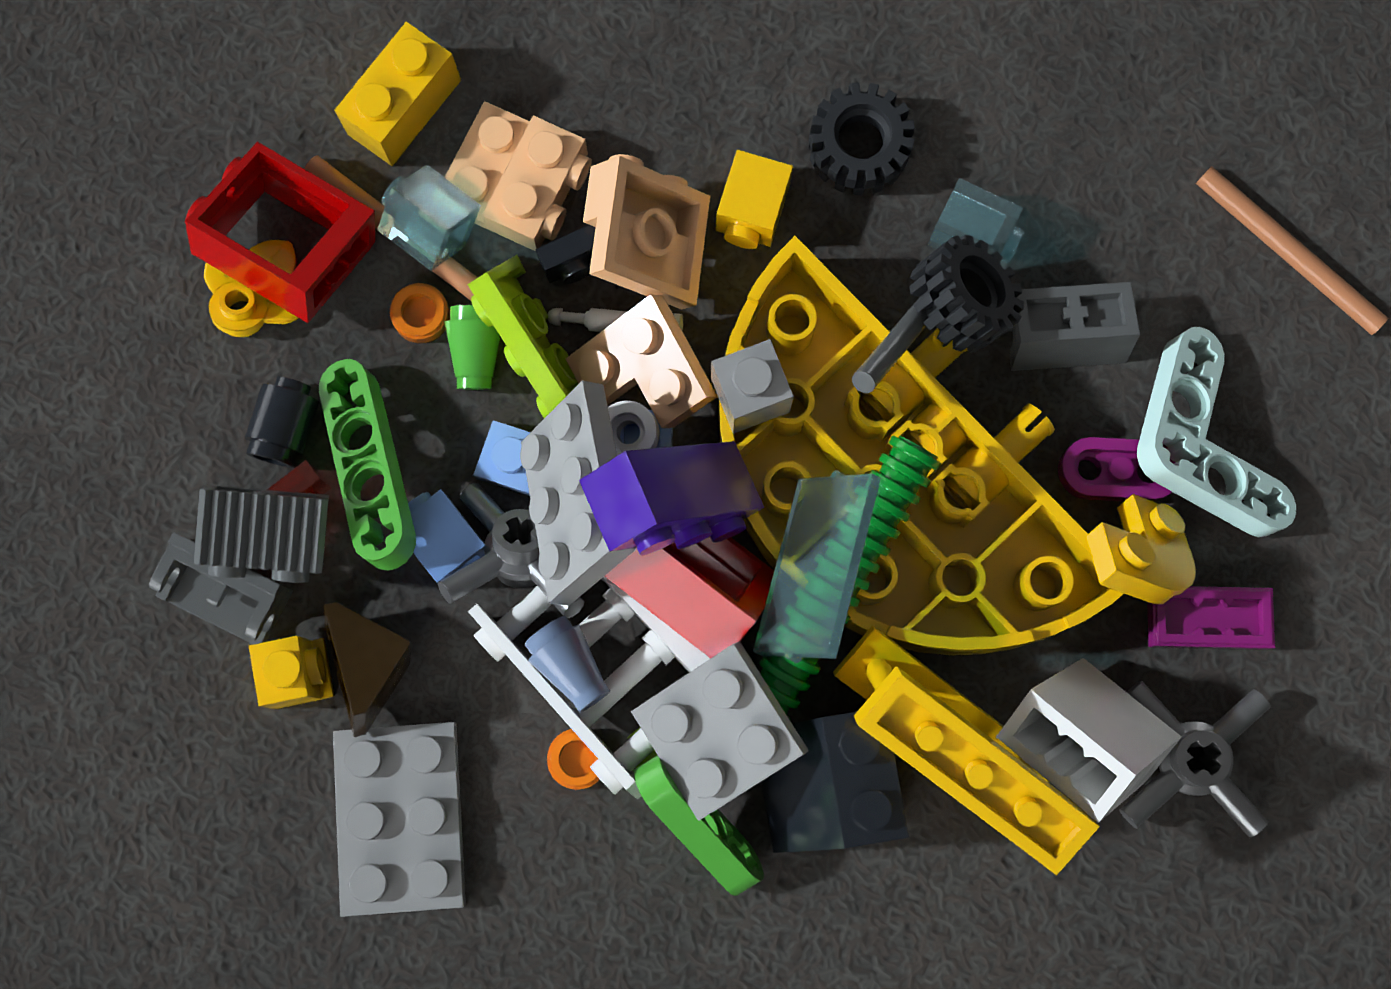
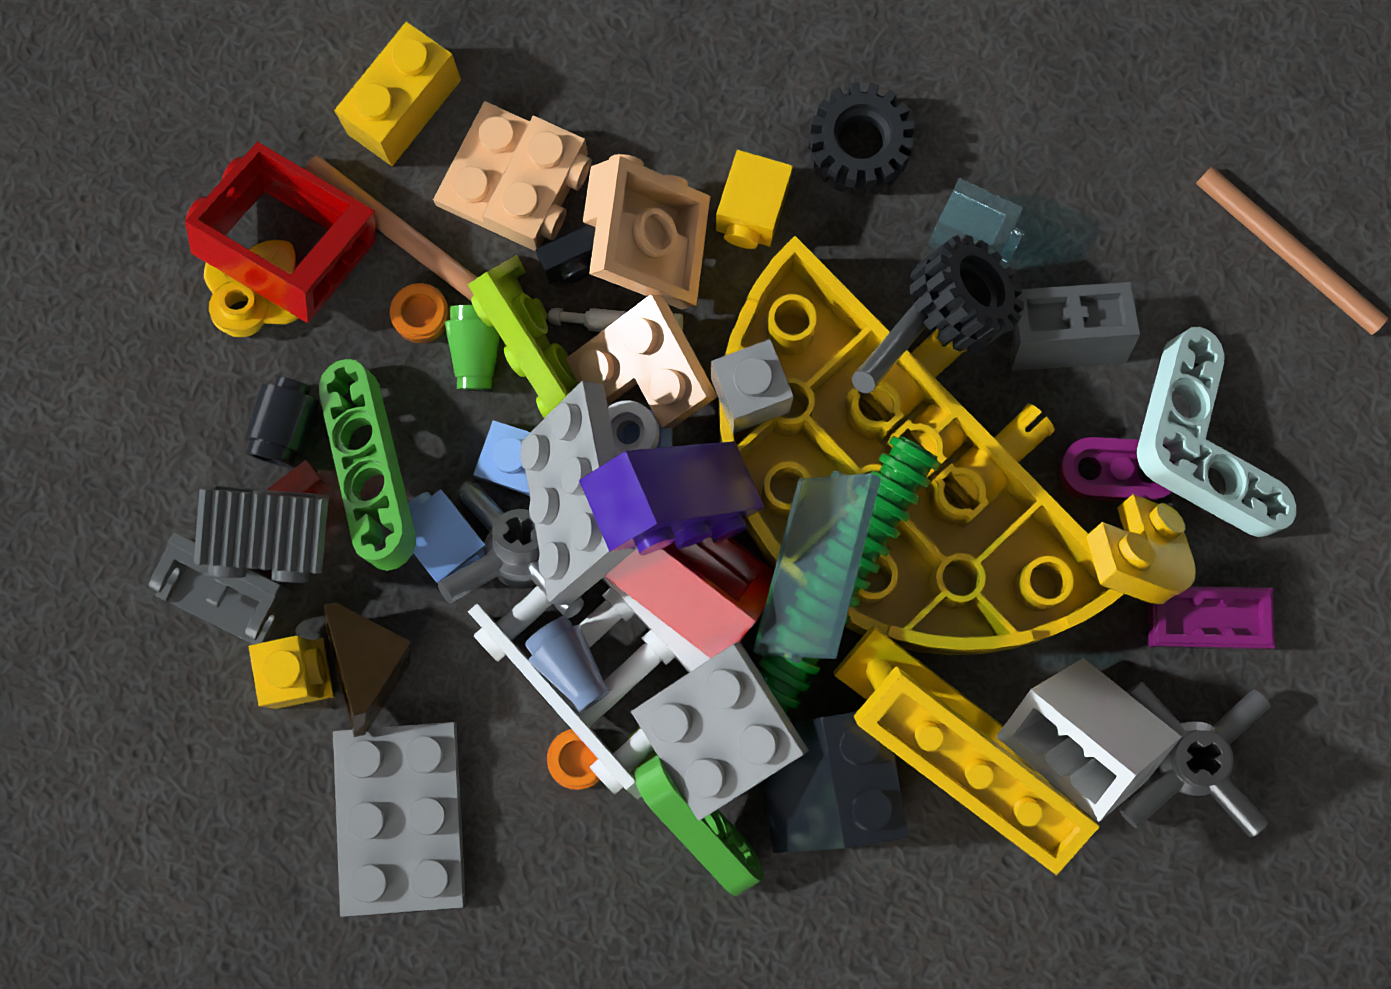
(427, 216): clear light blue brick -> none

